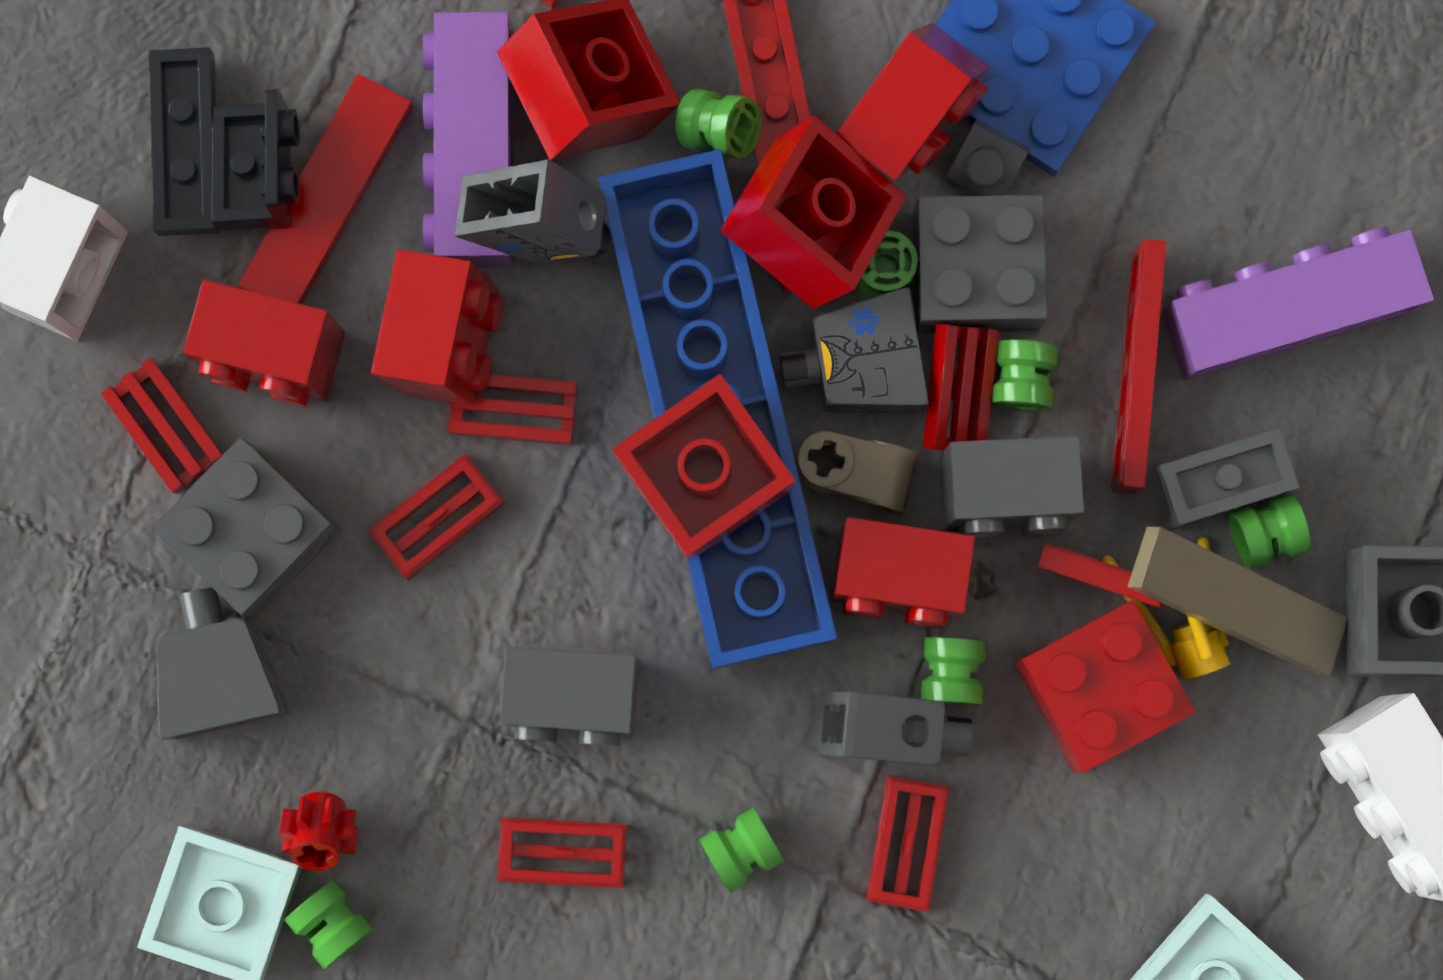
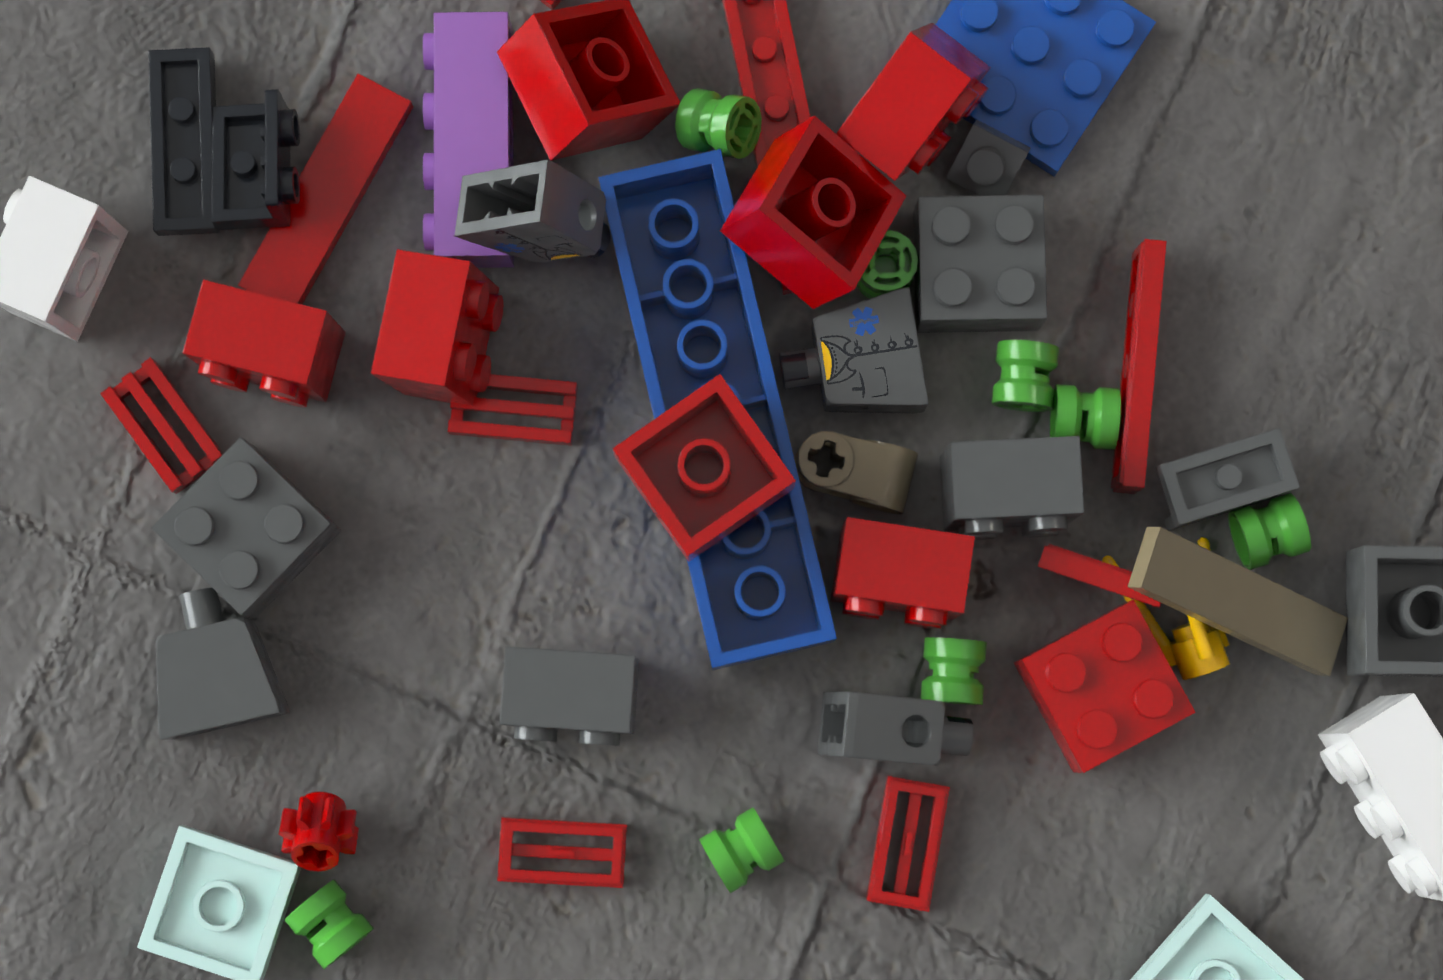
(453, 534): red tile -> none
(969, 389): red tile -> none
(1087, 415): none -> bright green wheel
(1297, 303): medium lavender brick -> none

